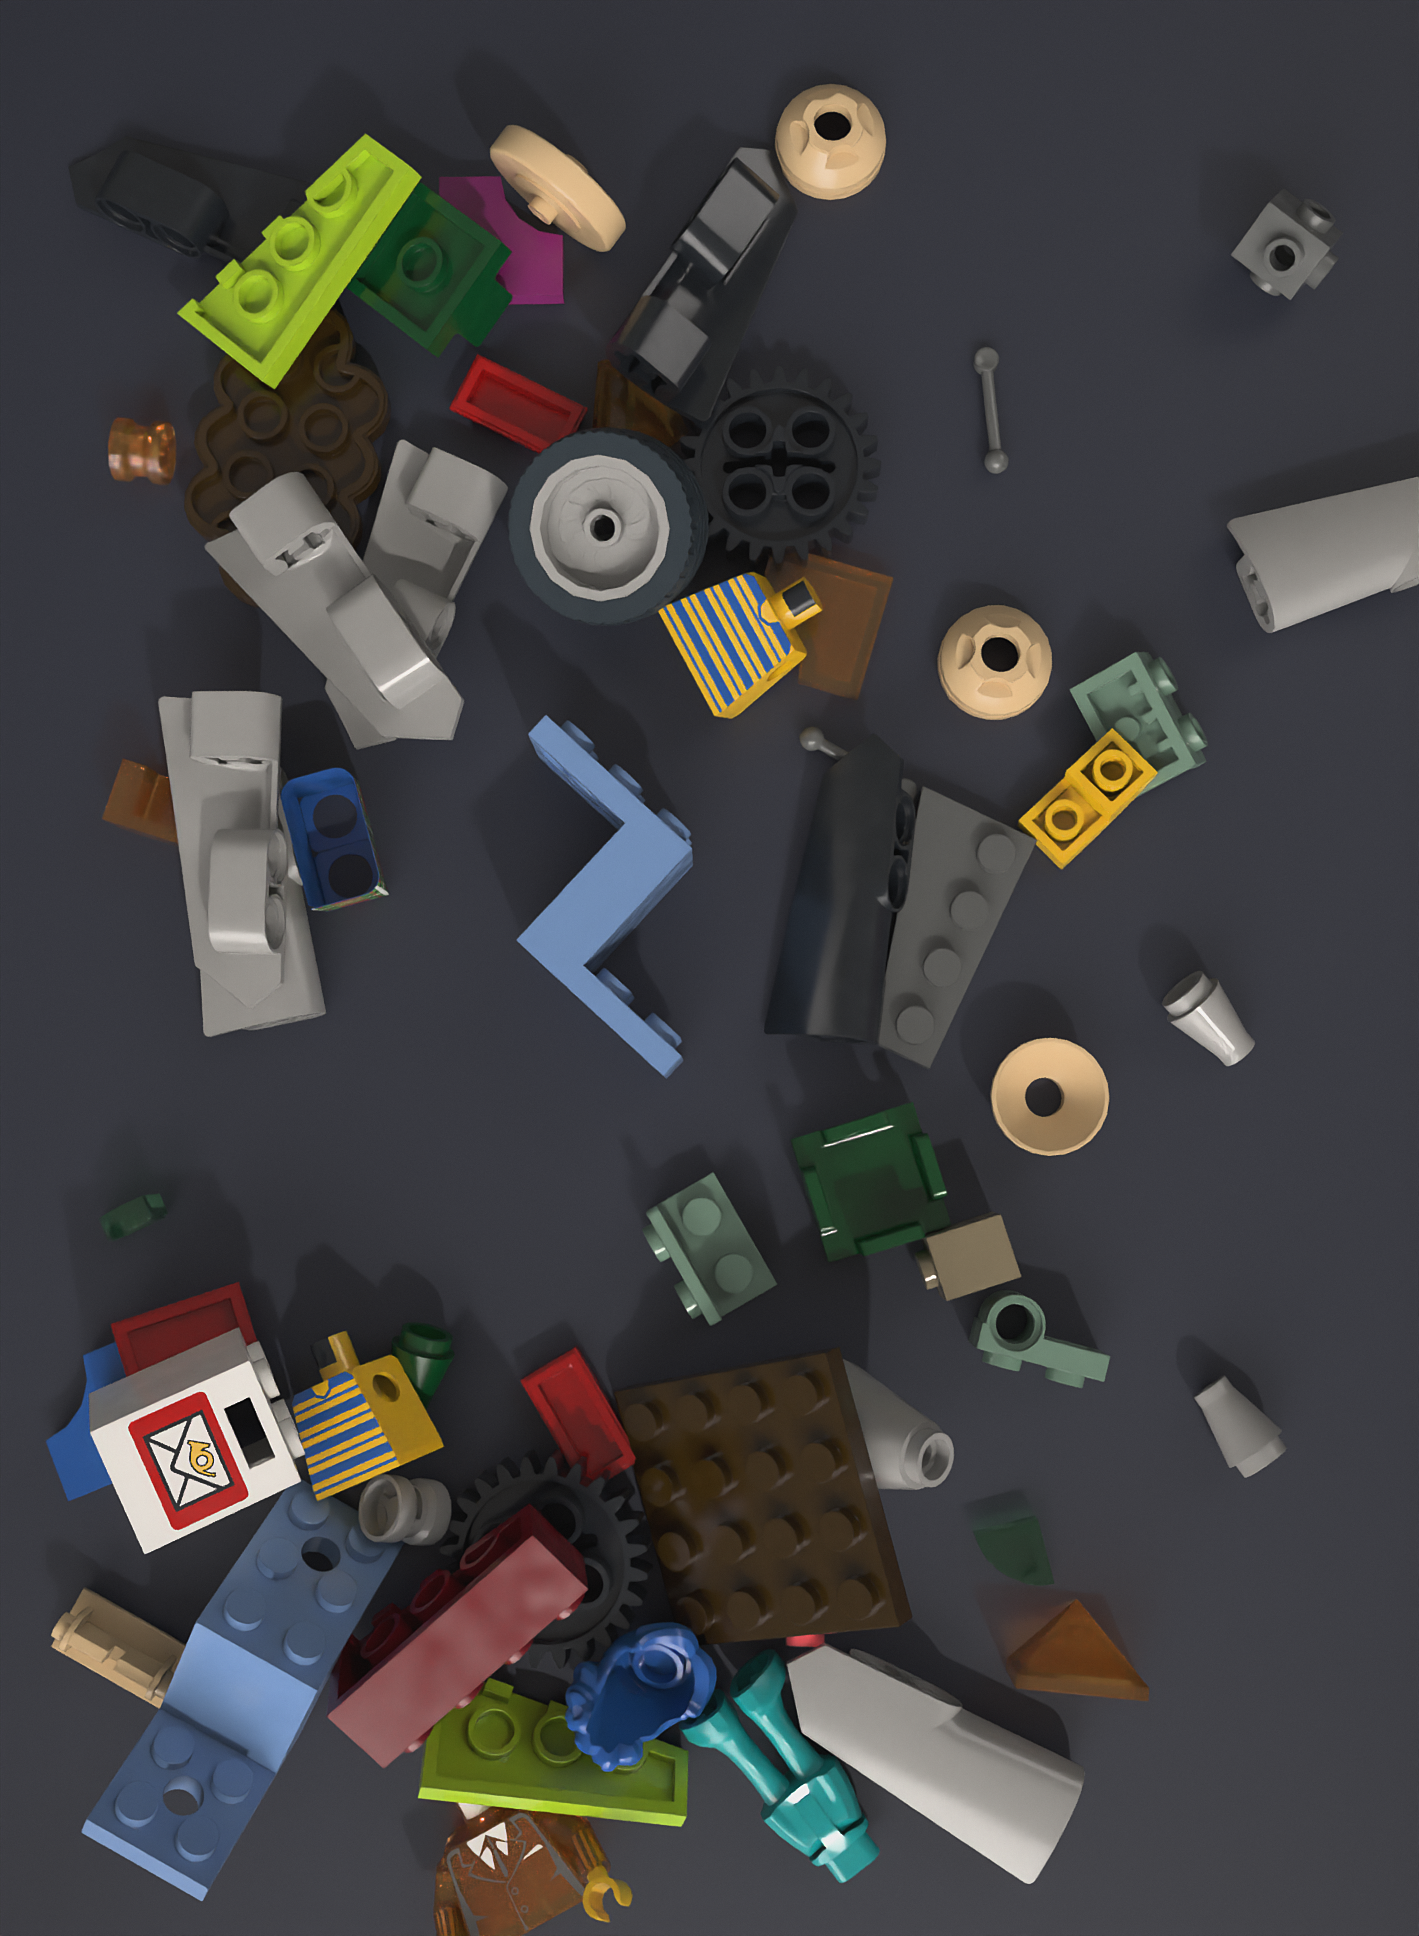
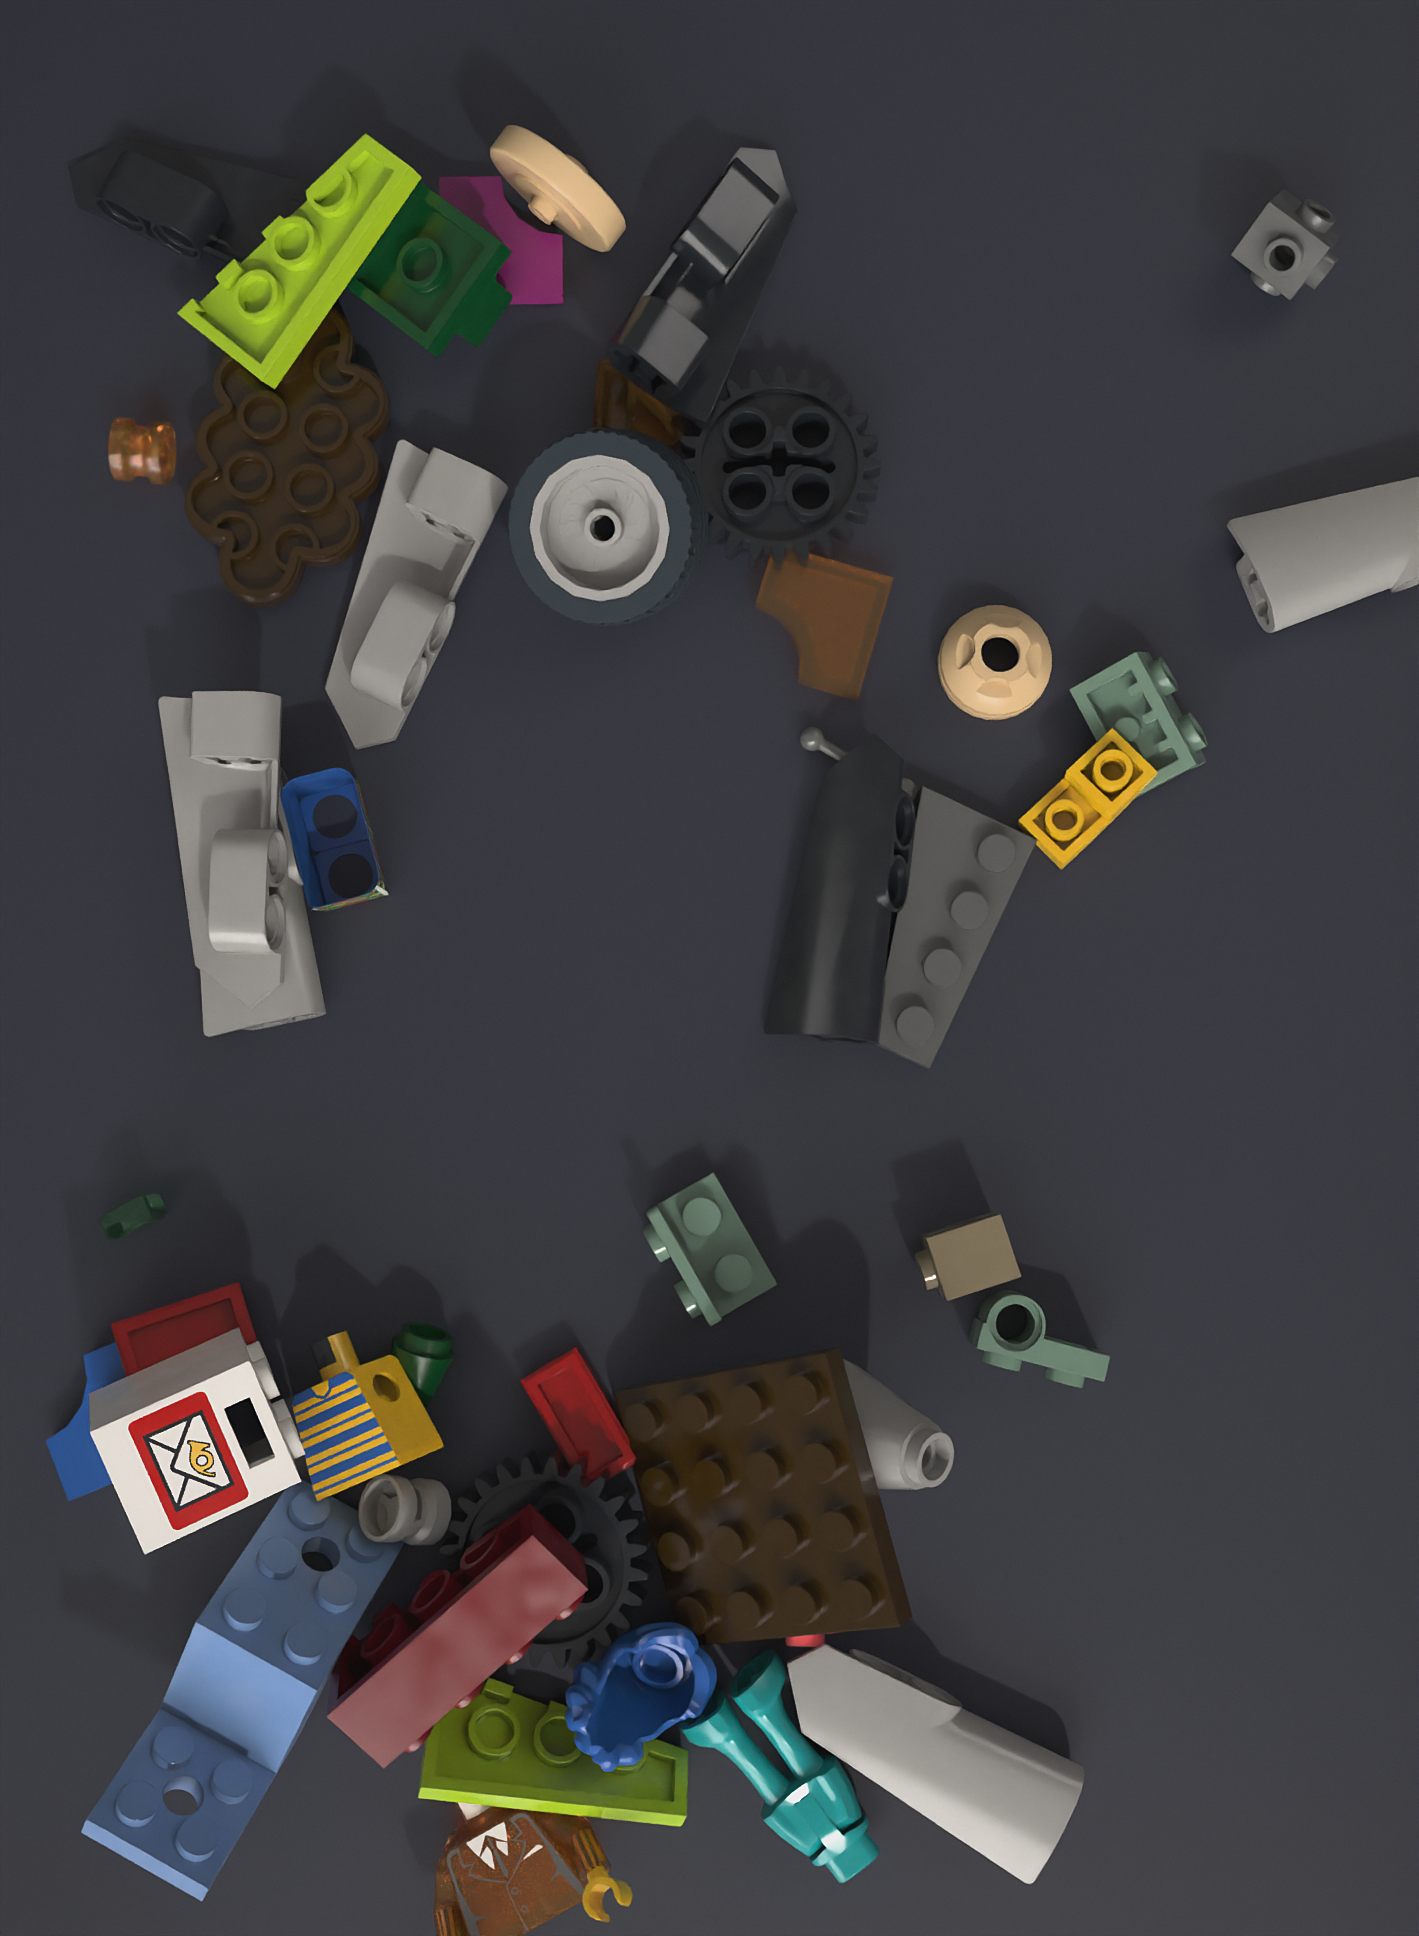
(119, 1646): tan hinge -> none
(142, 803): clear orange panel -> none
(335, 611): light grey panel -> none
(516, 406): red tile -> none
(610, 891): medium blue bracket -> none
(740, 637): torso -> none
(825, 166): tan piece -> none
(872, 1183): dark green panel -> none
(985, 364): dark grey hinge -> none
(1017, 1550): clear green tile -> none
(1075, 1658): clear orange slope -> none
(1081, 1088): tan piece -> none
(1207, 1016): light grey cone -> none
(1240, 1428): light grey cone -> none

